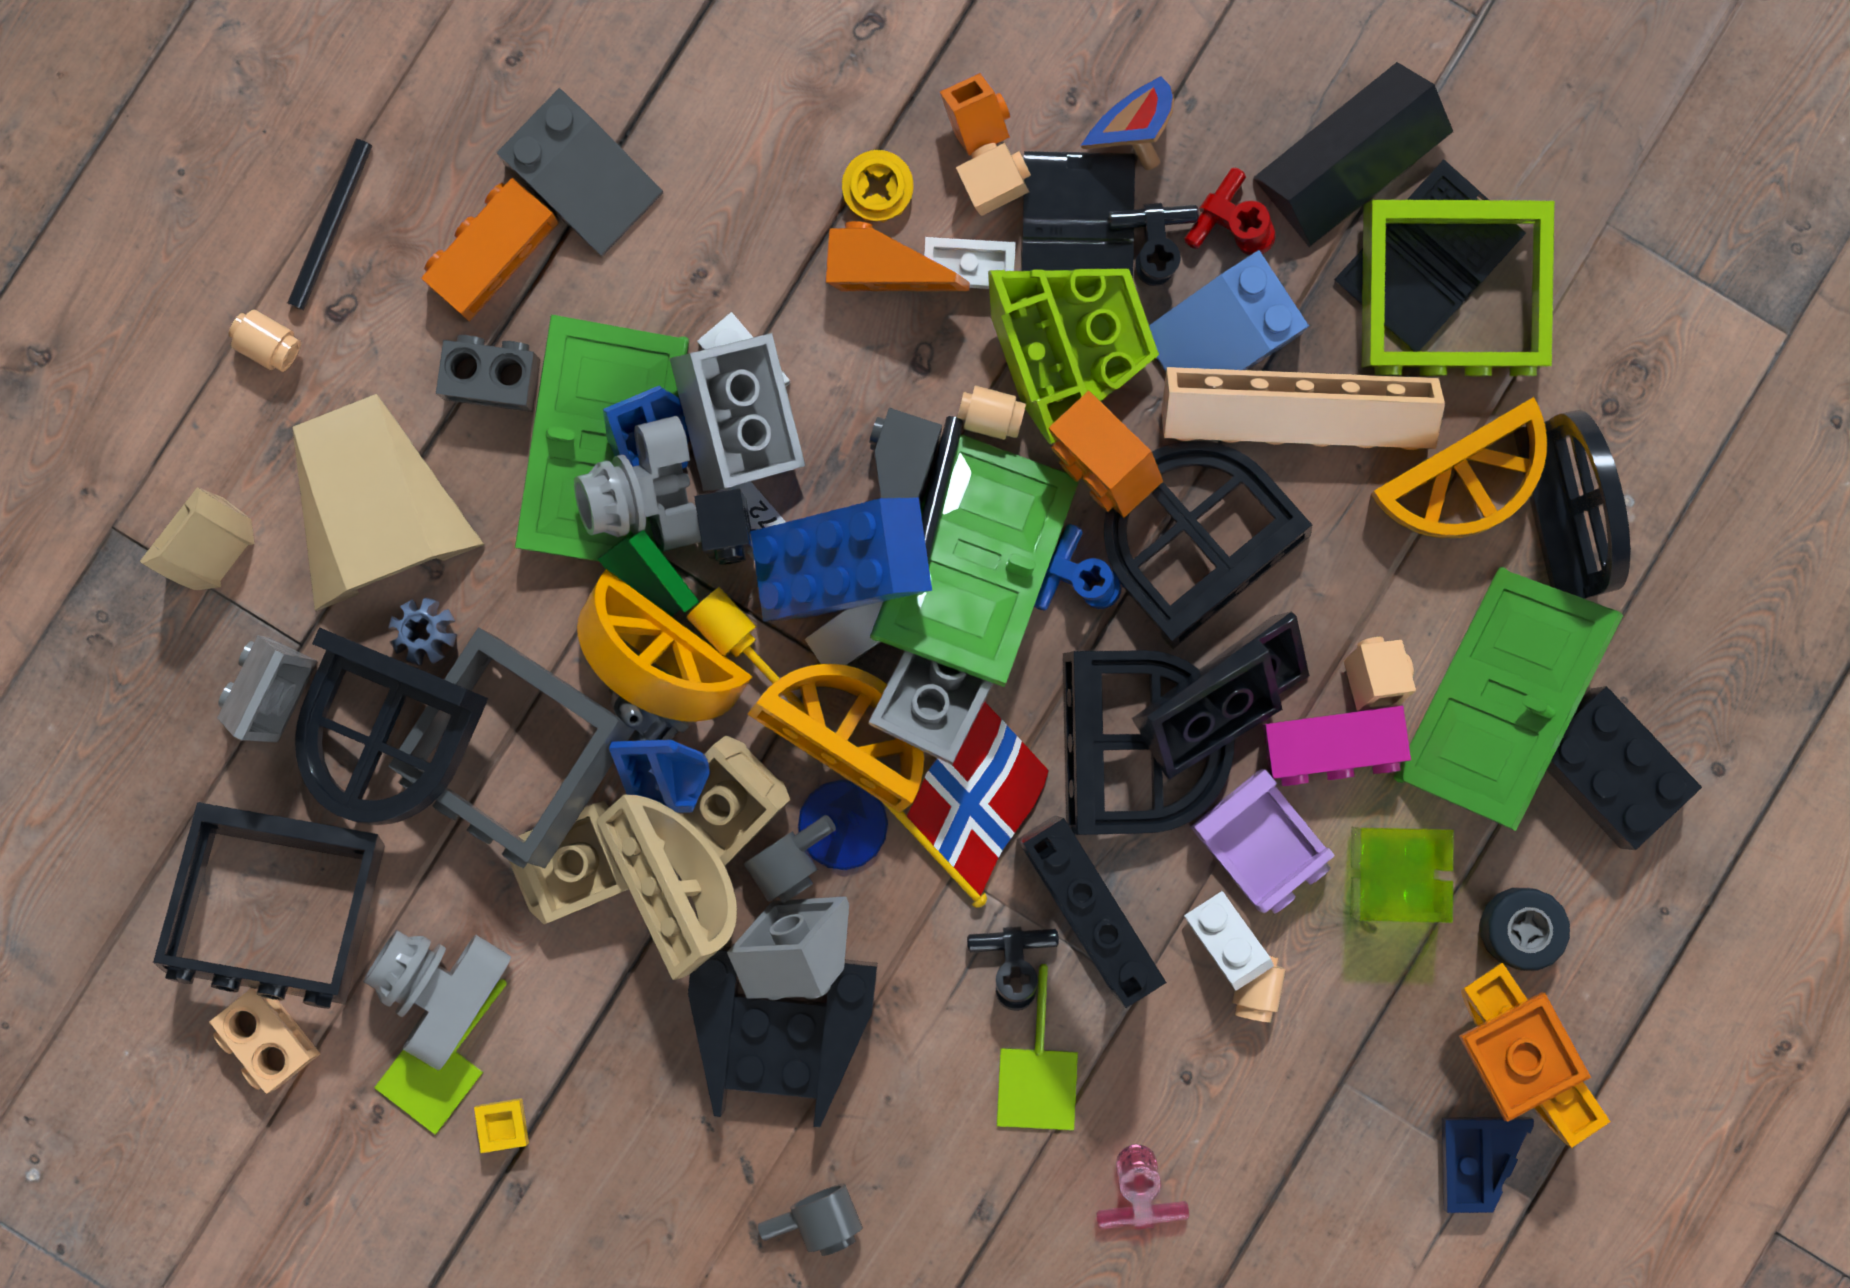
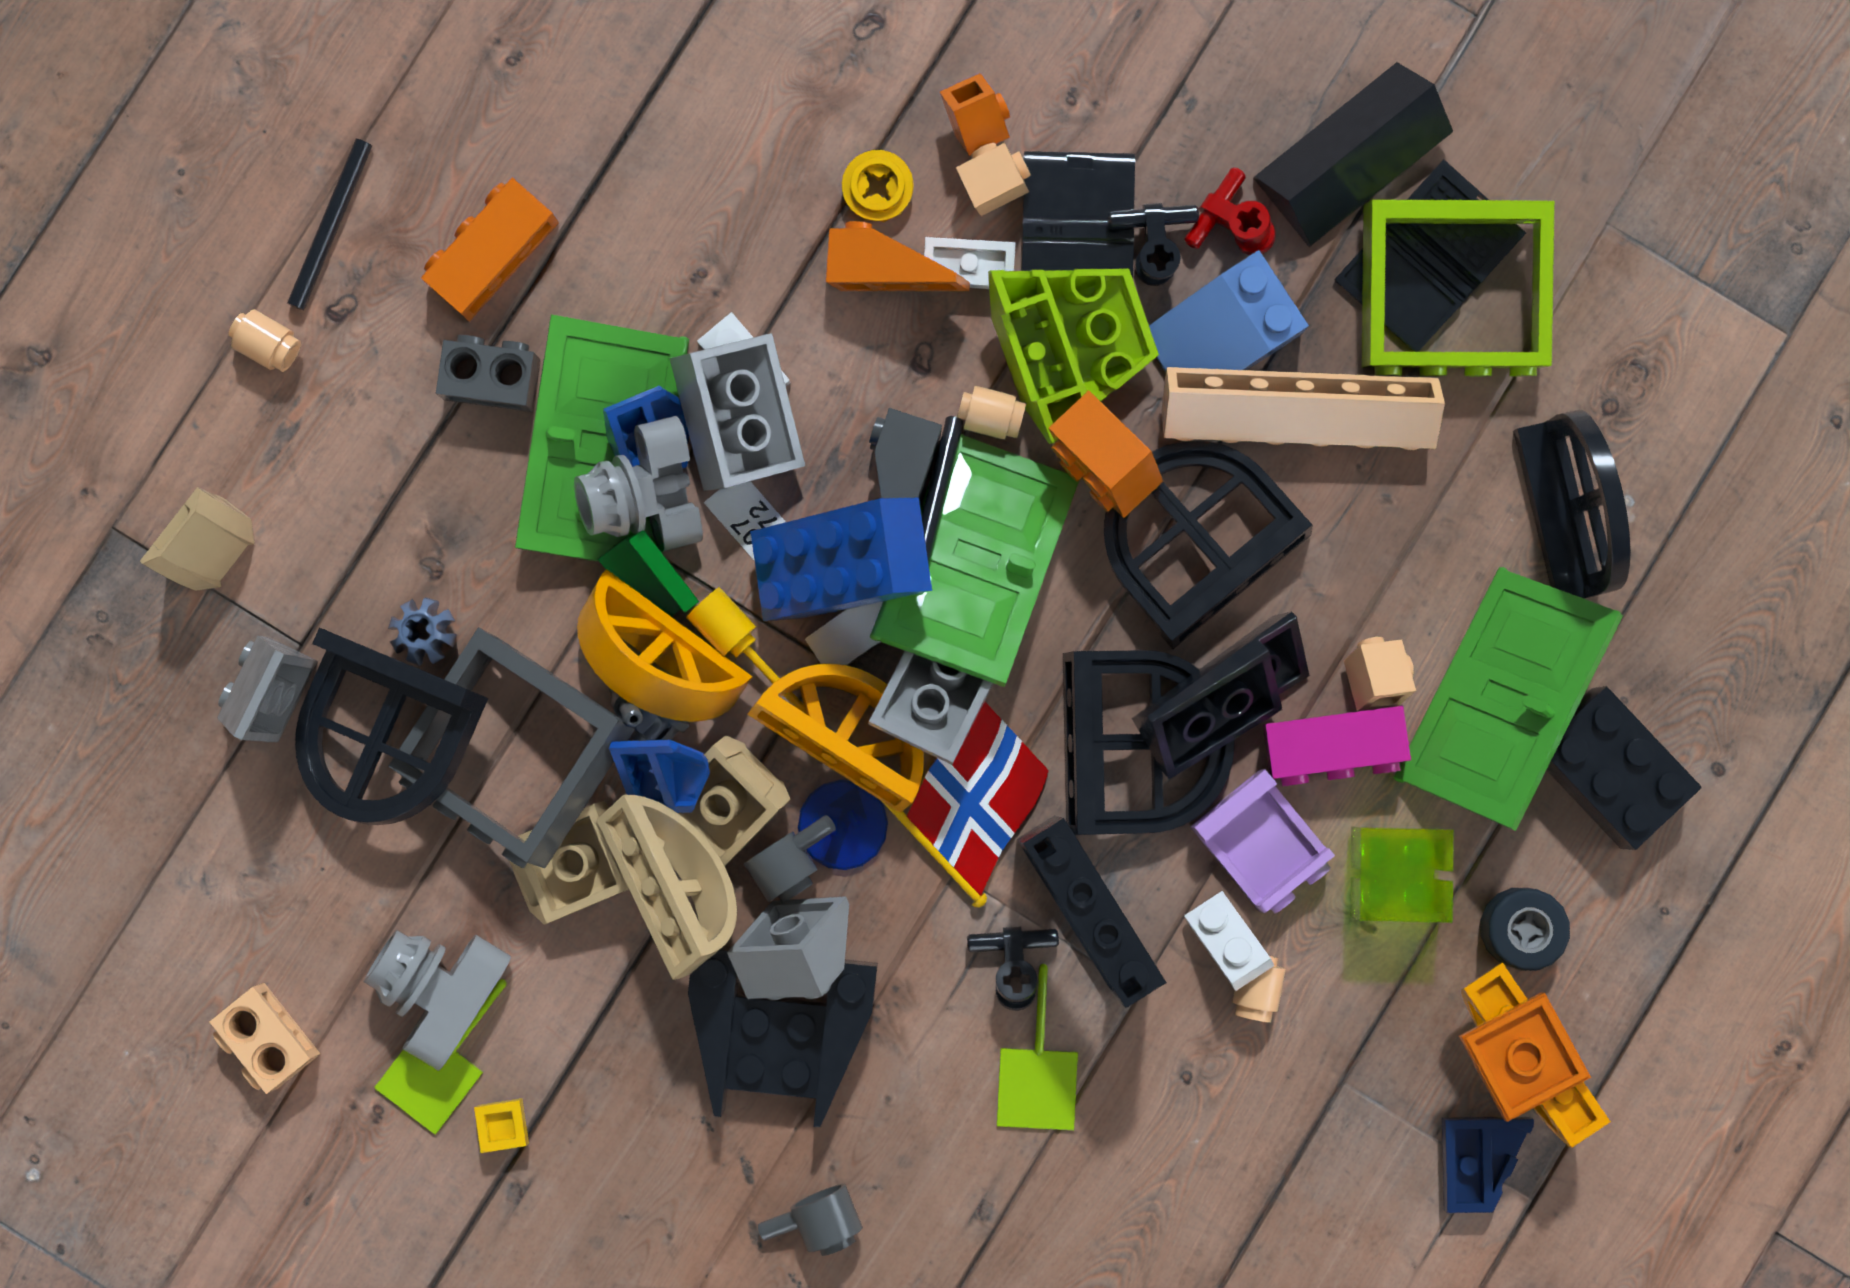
(277, 830): black window -> none
(370, 502): tan wedge -> none
(579, 172): dark grey slope -> none
(724, 526): black brick -> none
(1078, 575): blue piece -> none
(1136, 121): shield -> none
(1140, 1191): clear pink piece -> none
(1471, 448): light orange window -> none

